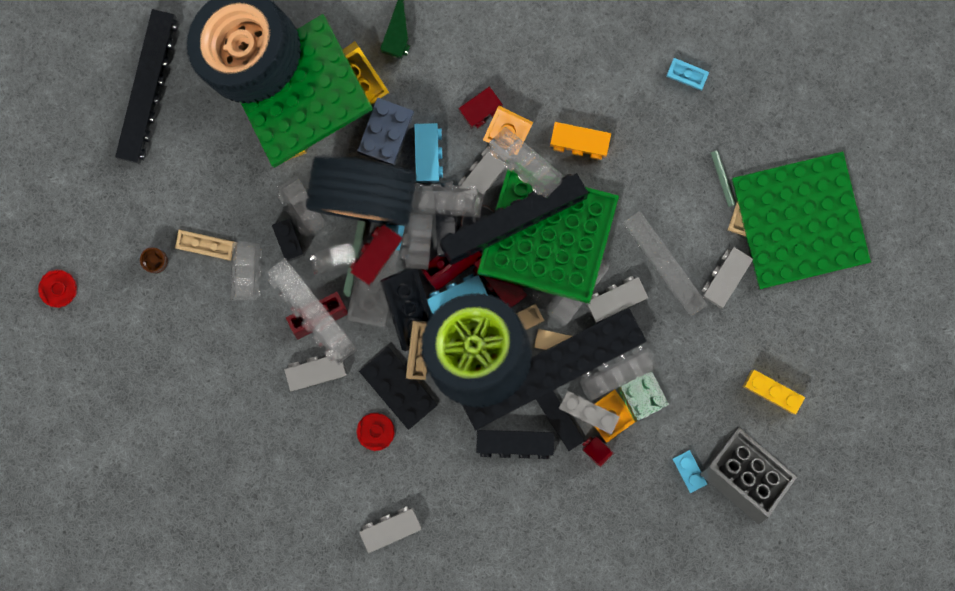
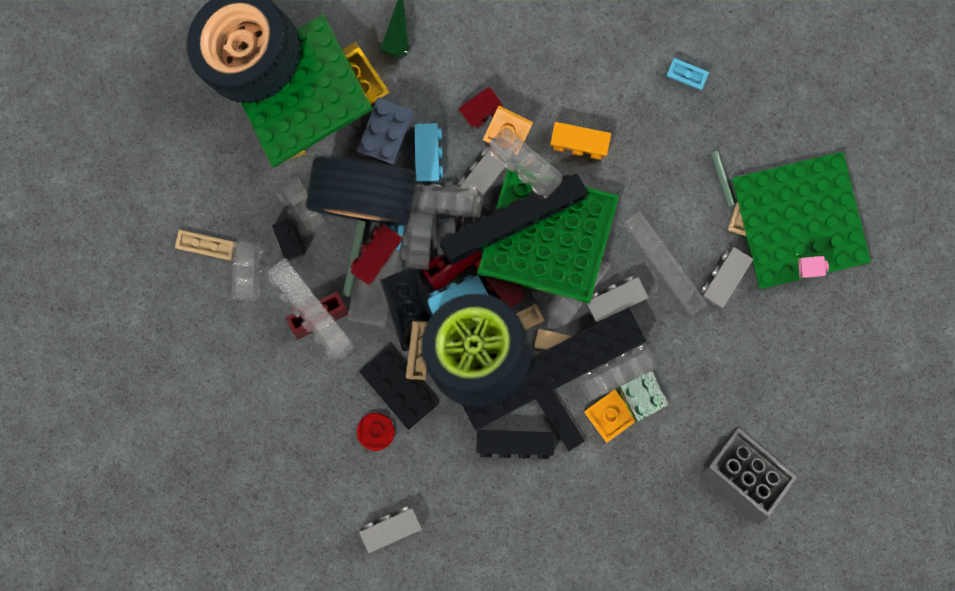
(59, 283): red tile -> none
(146, 86): black brick -> none
(154, 260): reddish brown wheel -> none
(313, 372): light grey brick -> none
(332, 258): clear brick -> none
(589, 412): light grey brick -> none
(597, 450): dark red slope -> none
(689, 471): medium azure plate -> none
(773, 392): yellow brick -> none
(812, 267): none -> bright pink brick

